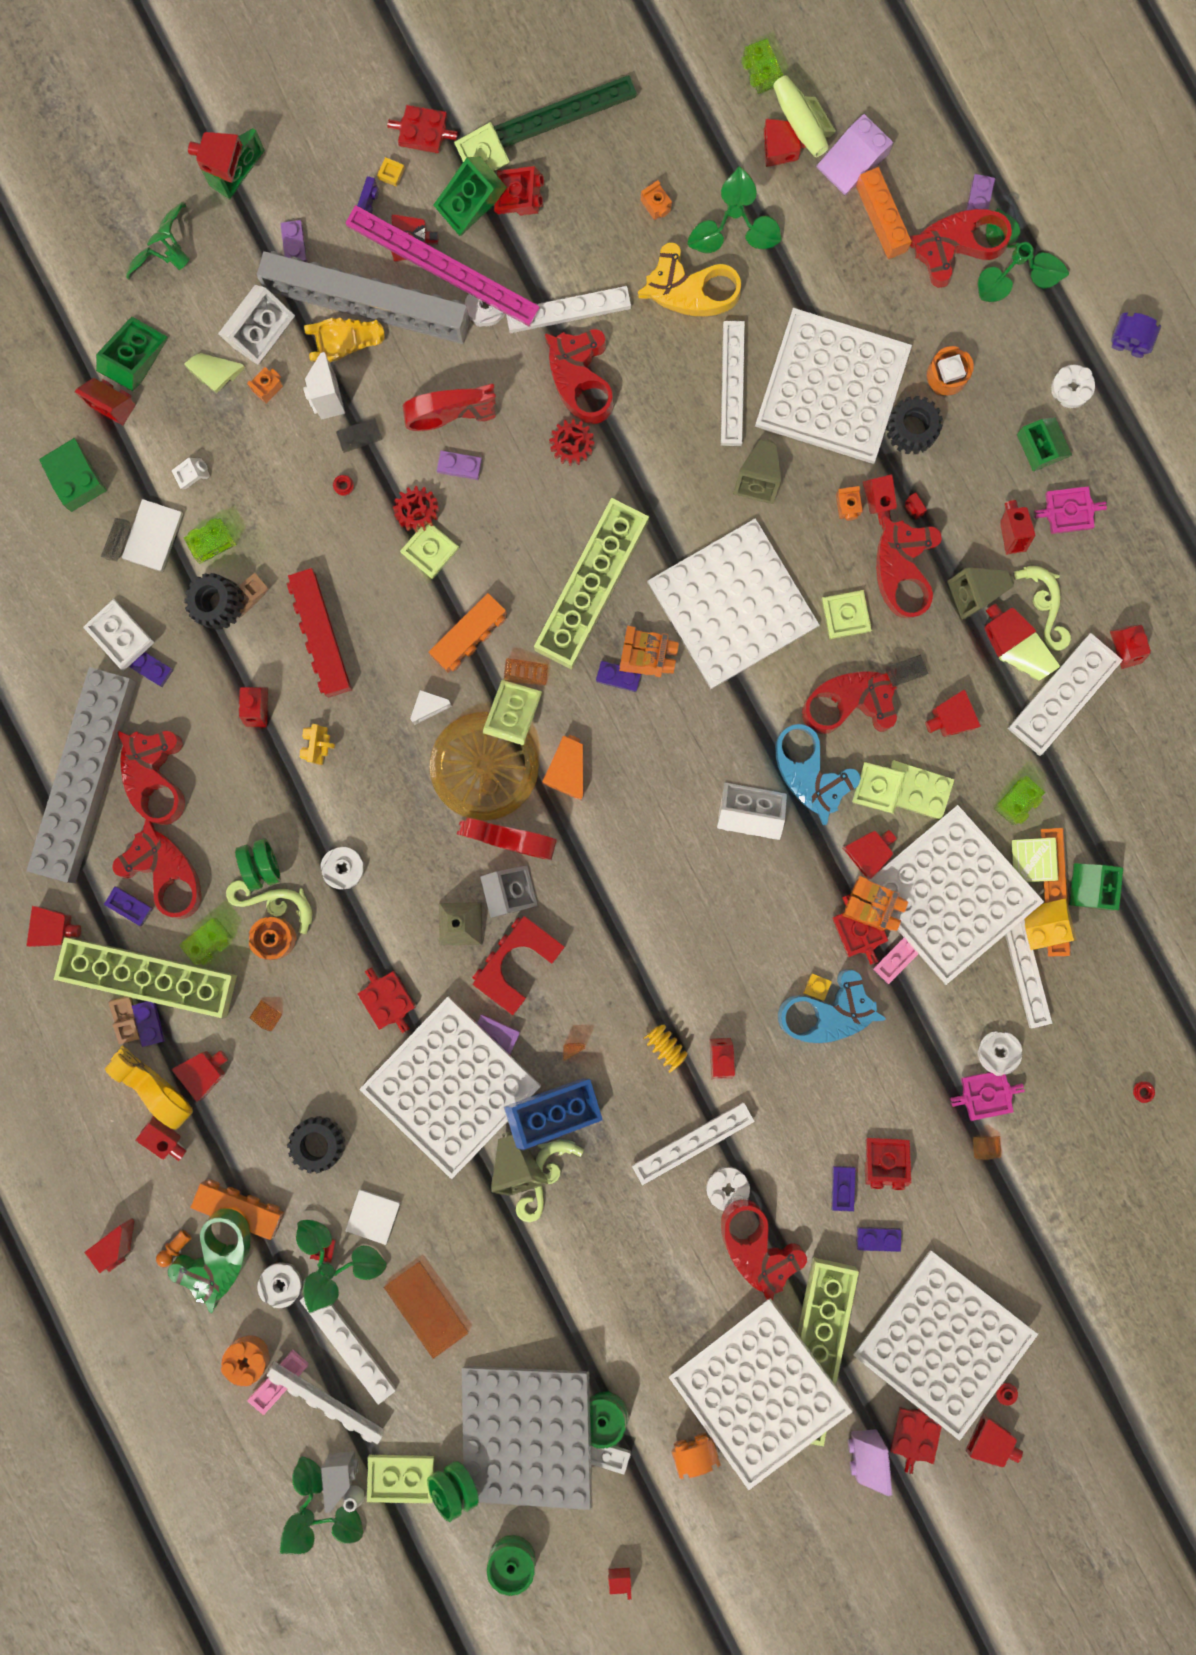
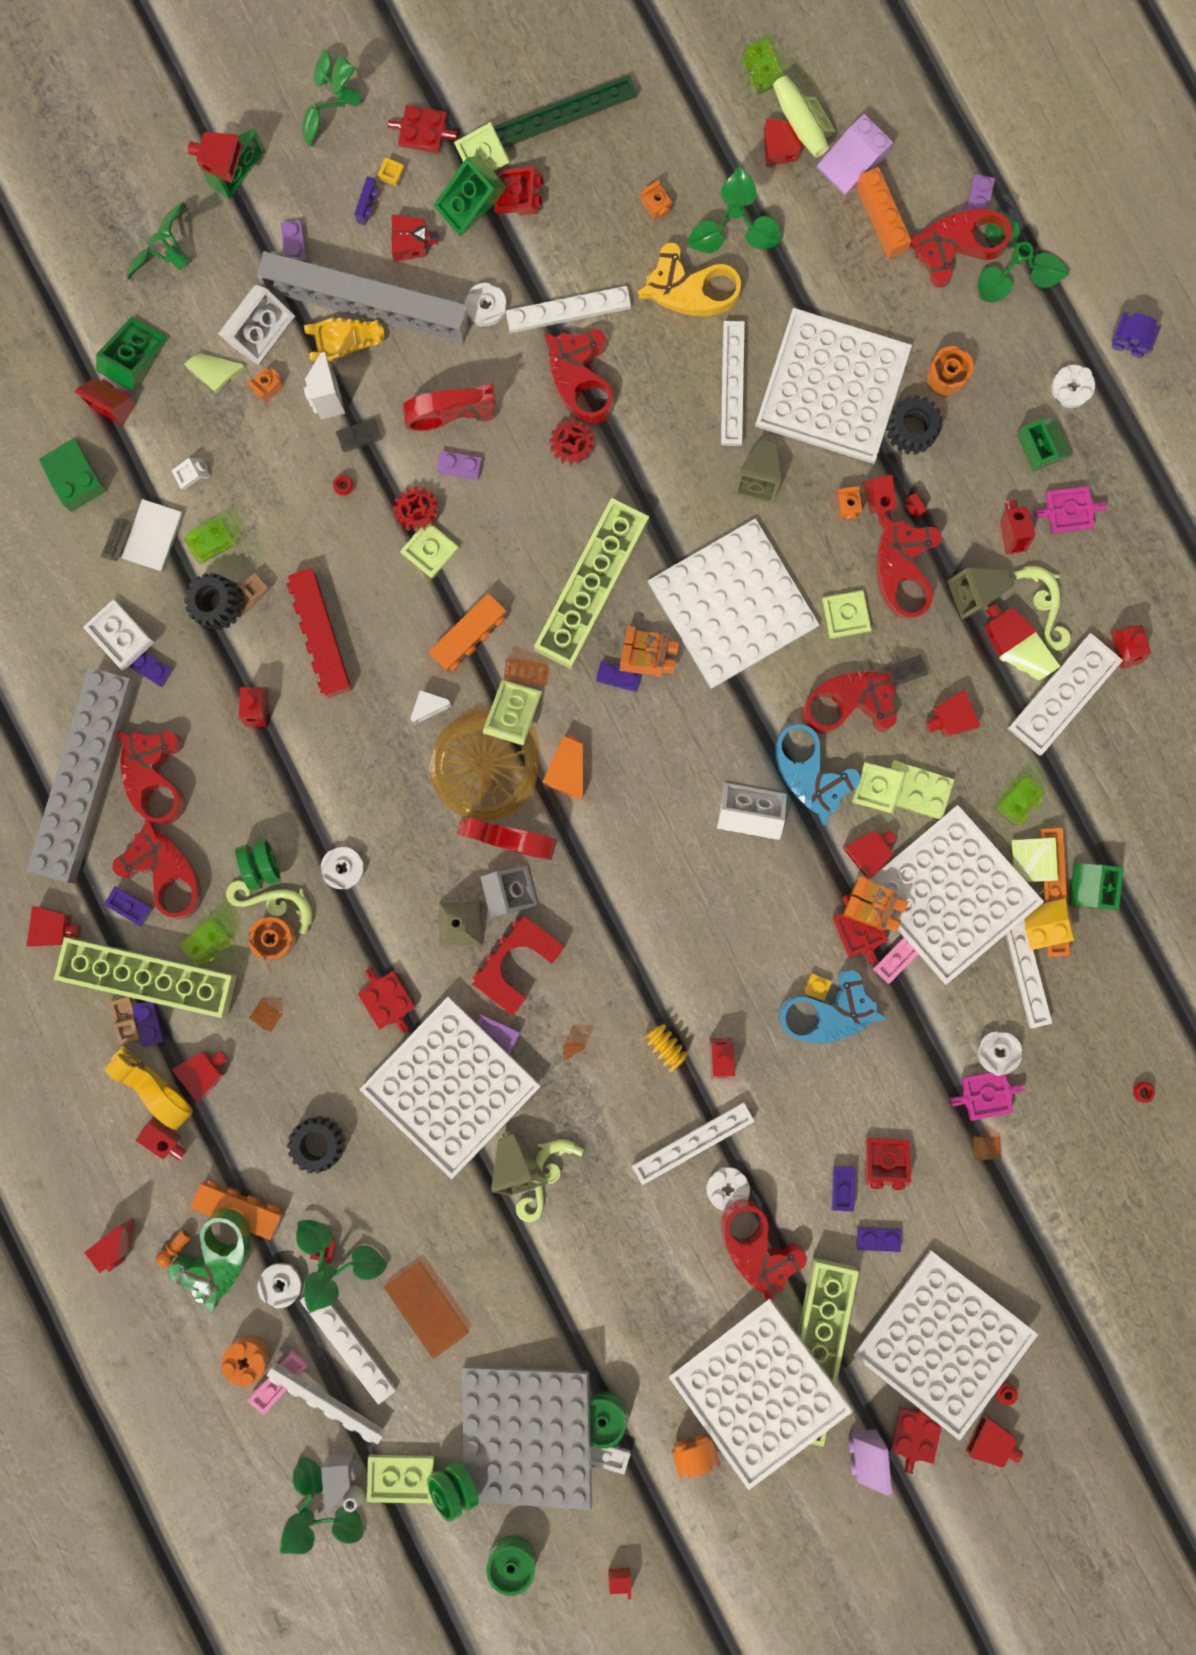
(318, 744): yellow hips -> none
(347, 95): none -> green plant
(373, 1216): white tile -> none
(442, 266): dark pink plate -> none
(553, 1113): blue brick -> none
(951, 368): white plate -> none

